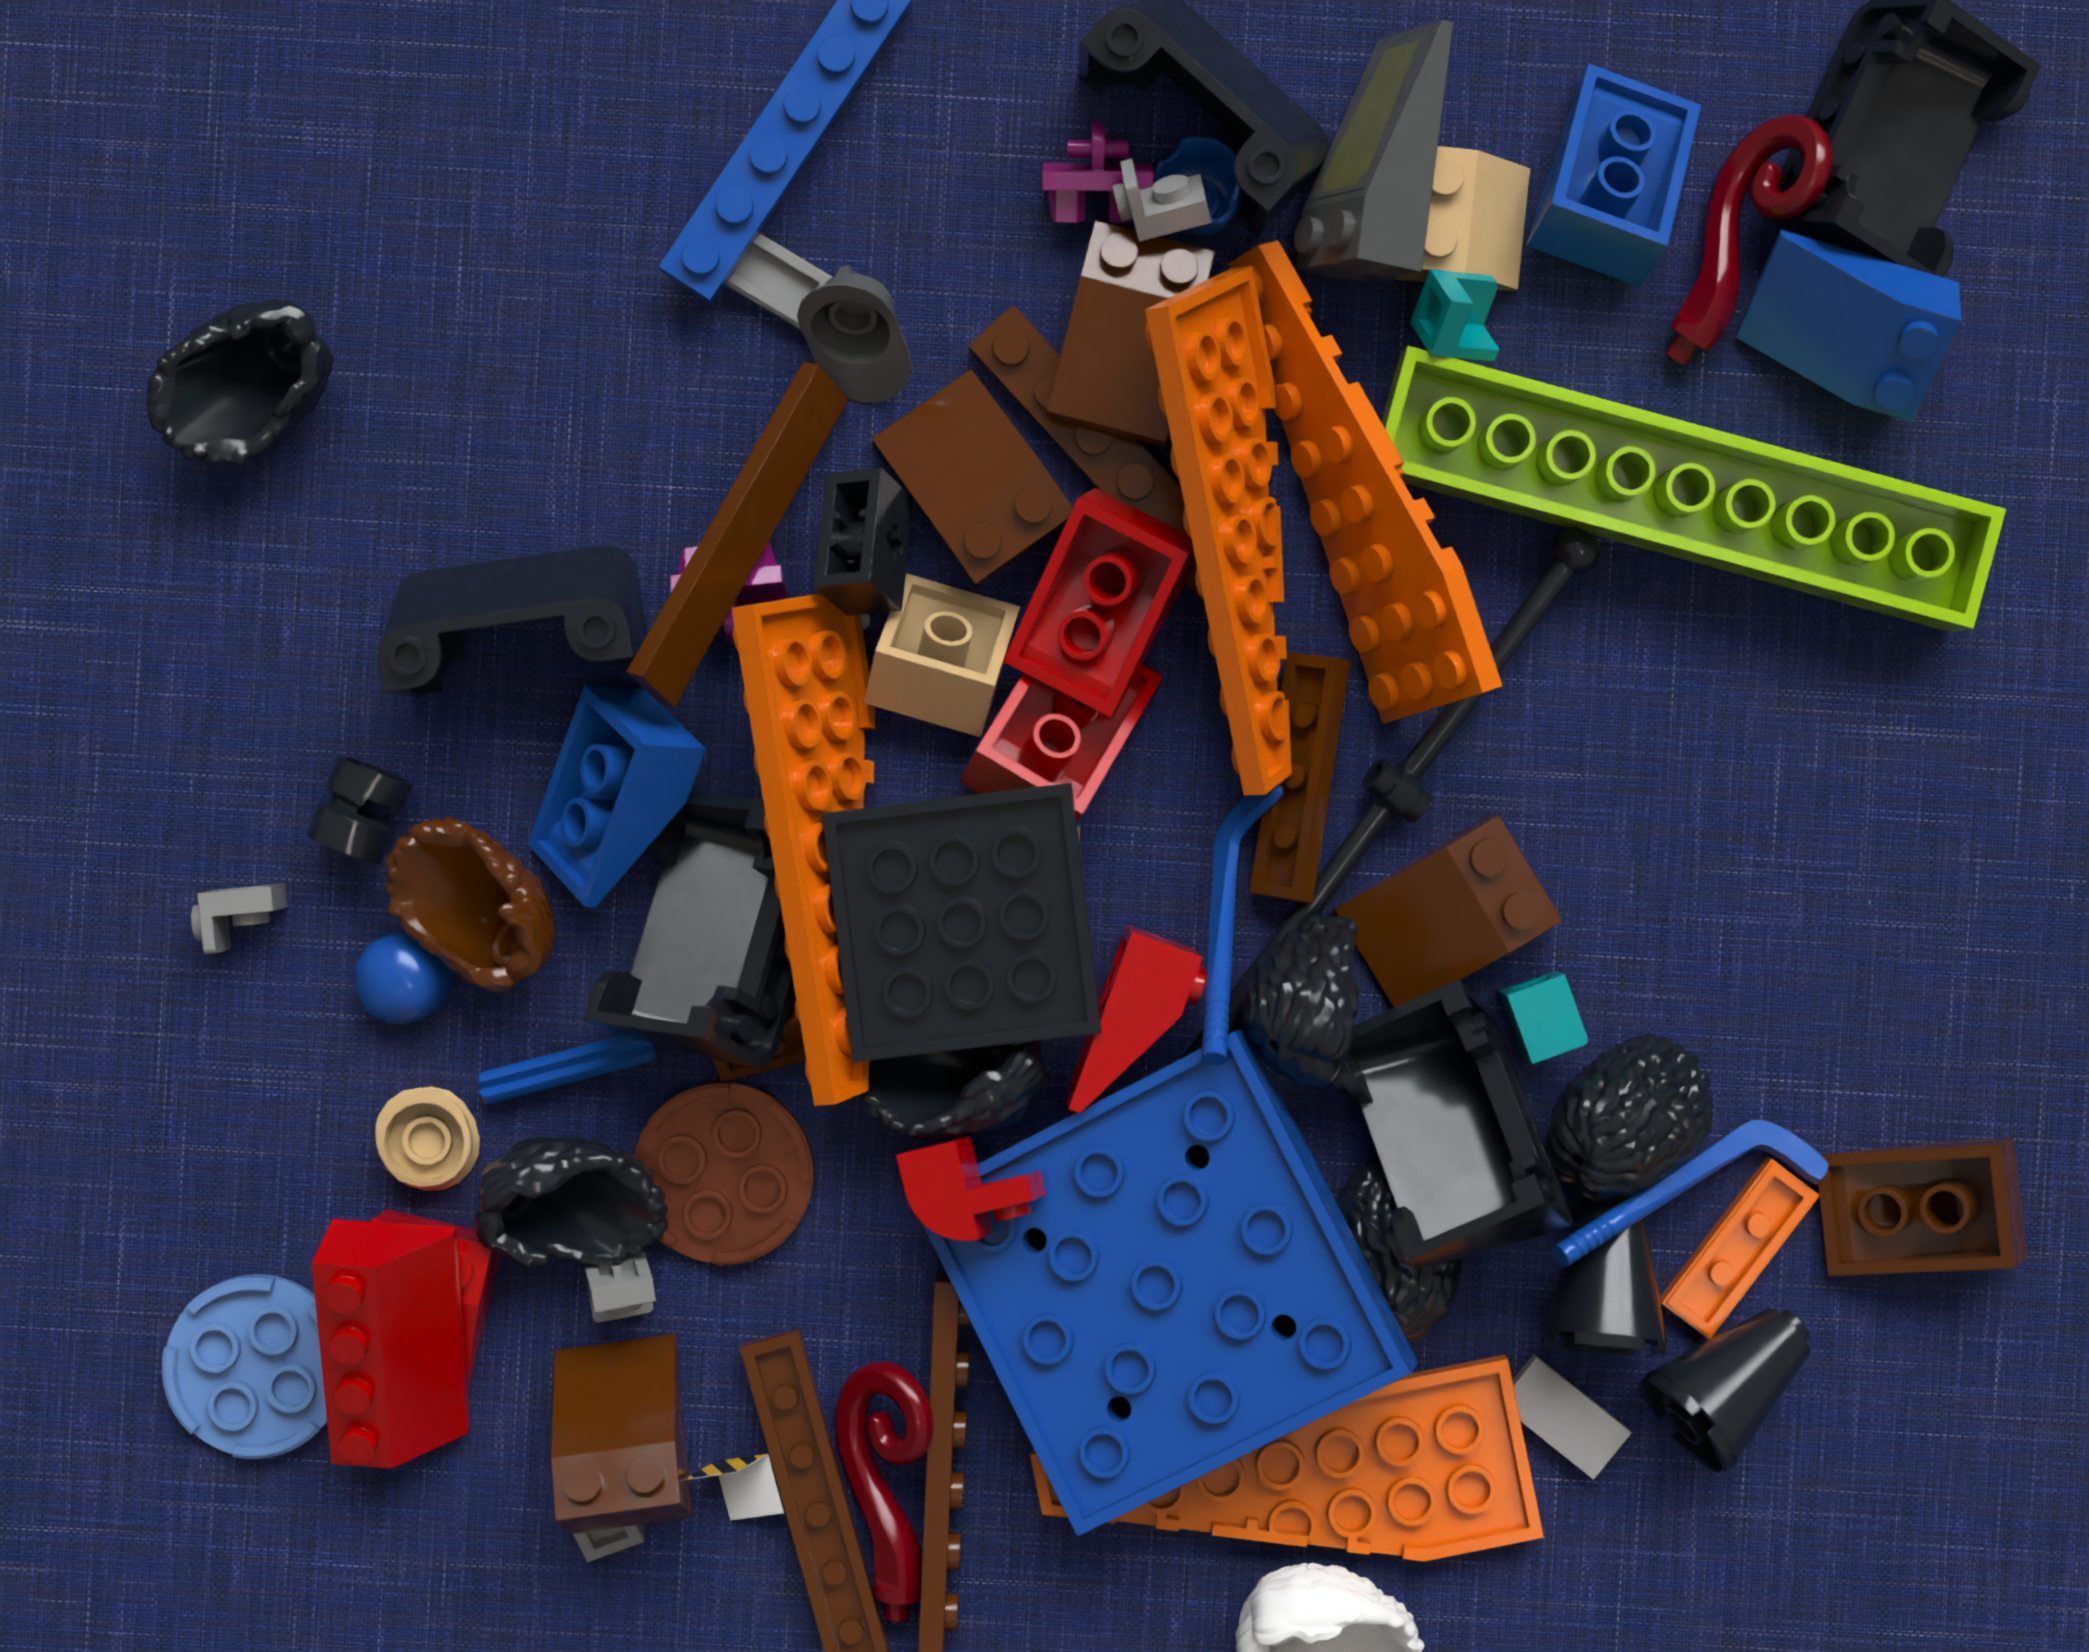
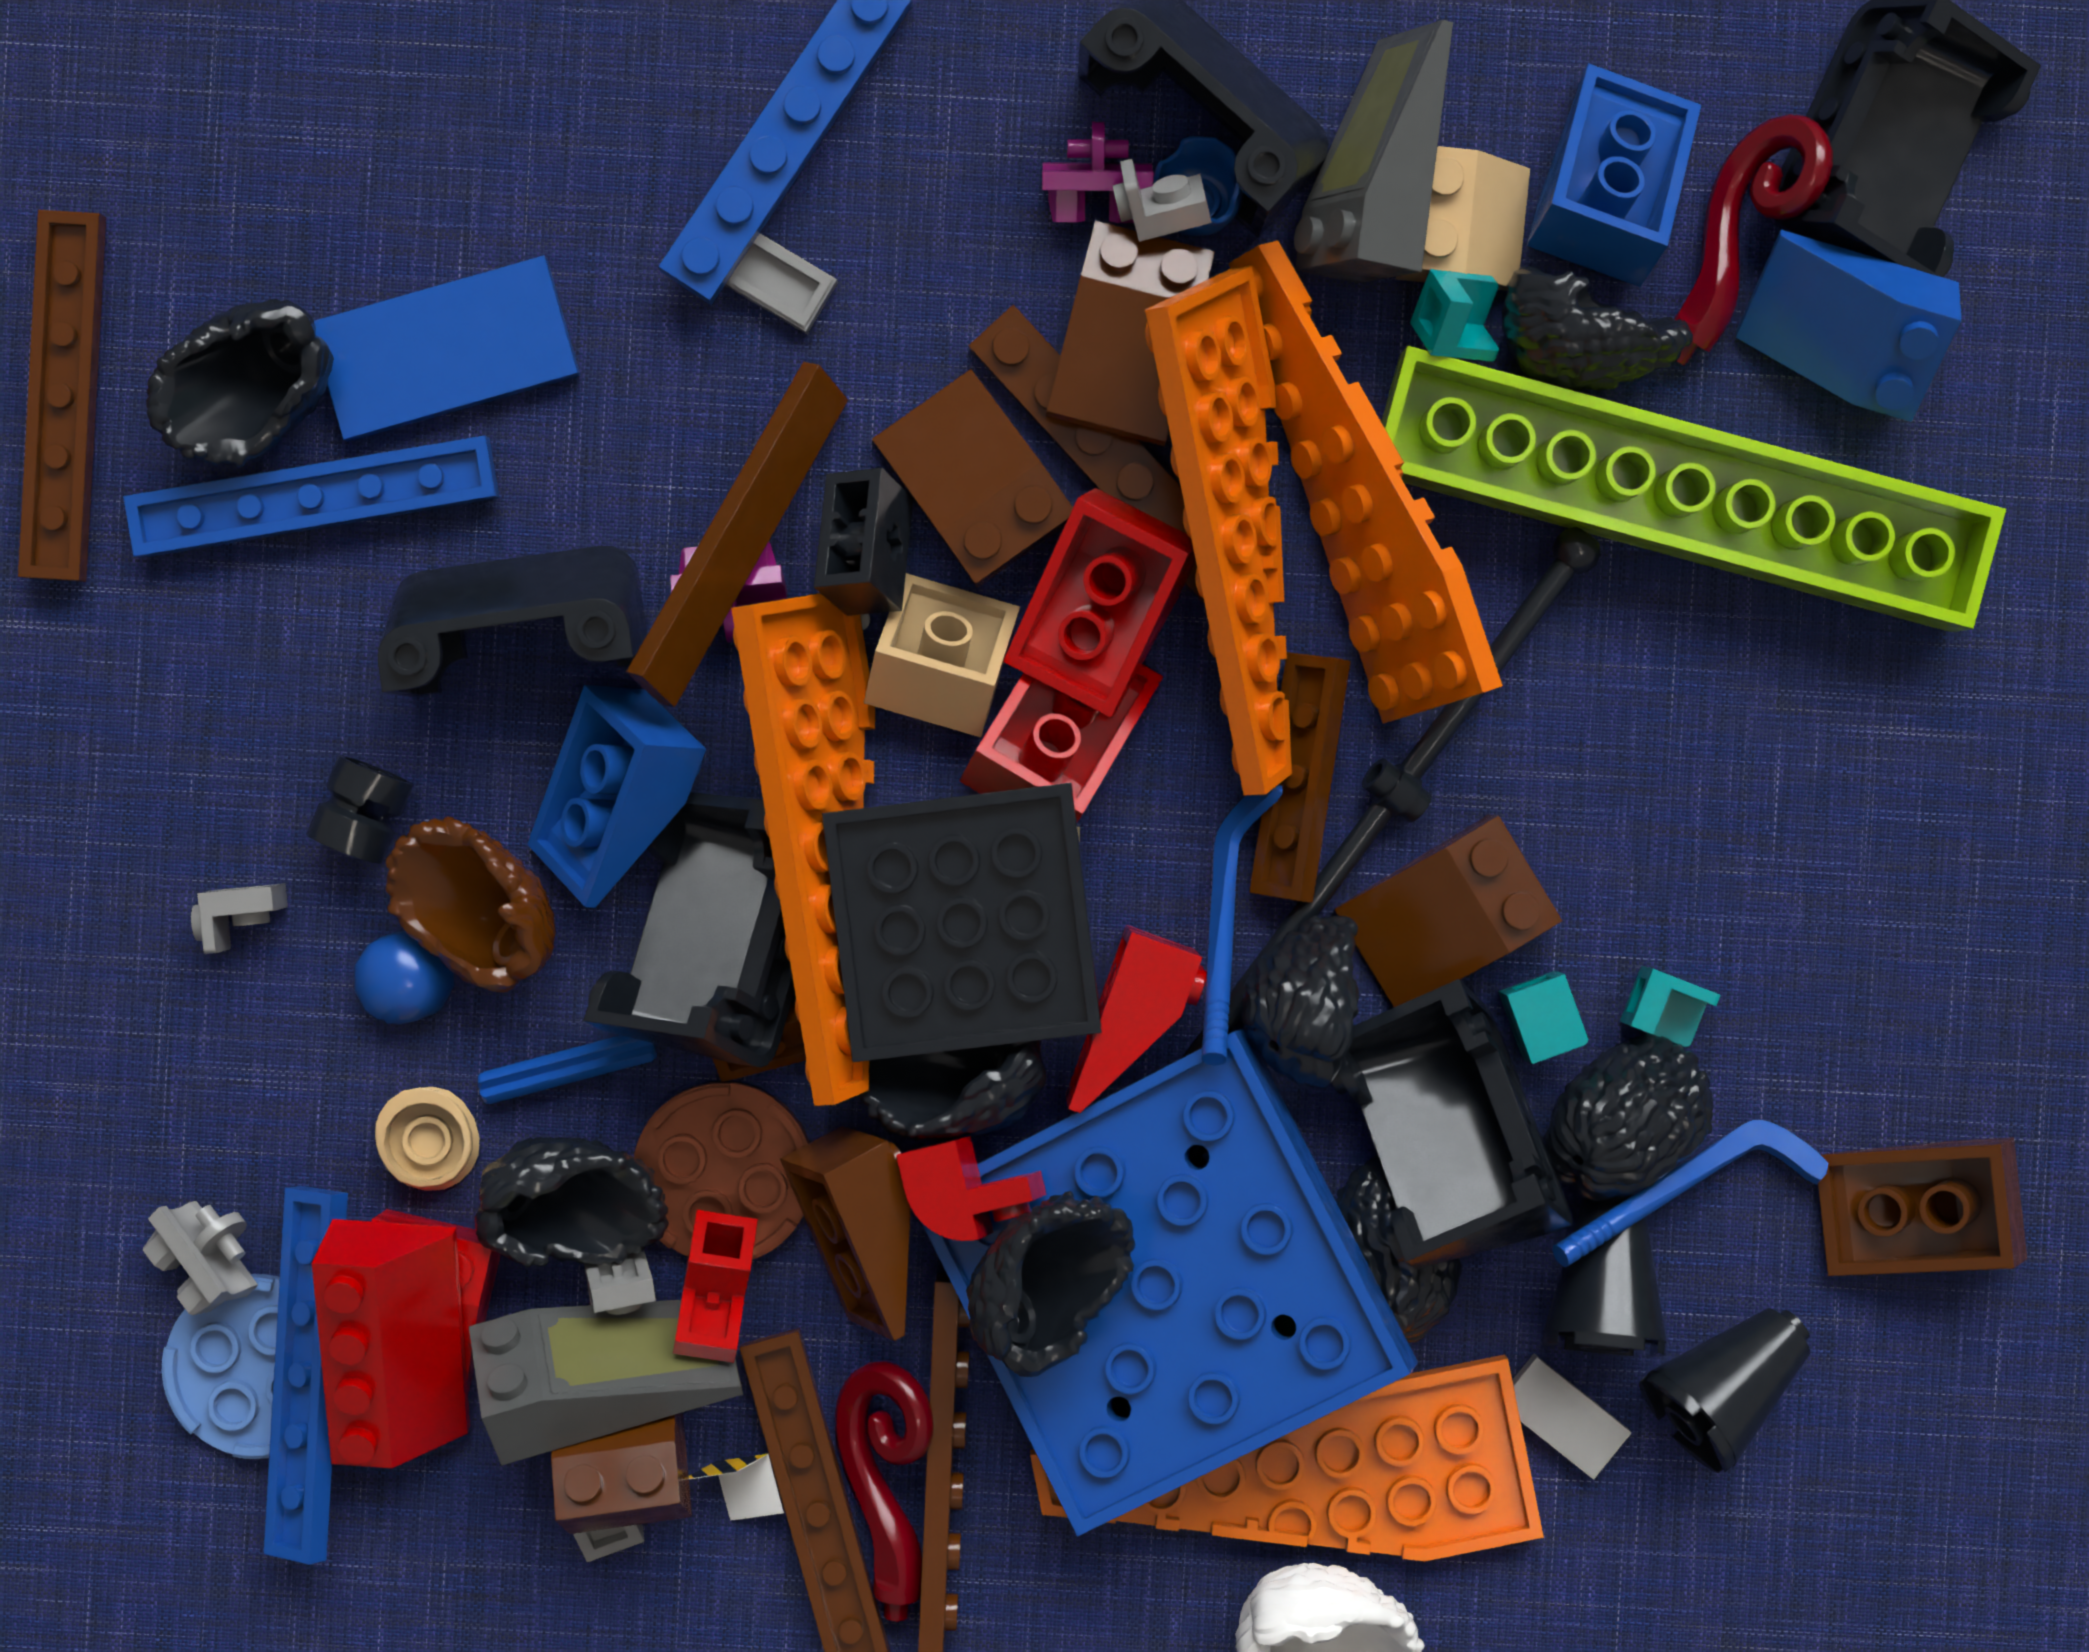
(62, 395): none -> reddish brown plate
(206, 1251): none -> light grey hips
(299, 1428): none -> blue plate
(311, 497): none -> blue plate
(447, 348): none -> blue tile
(584, 1374): none -> slope
(715, 1286): none -> red brick
(856, 336): dark grey piece -> none
(858, 1221): none -> reddish brown slope
(1048, 1281): none -> black hair
(1579, 342): none -> black hair
(1666, 1006): none -> teal panel
(1738, 1247): orange tile -> none

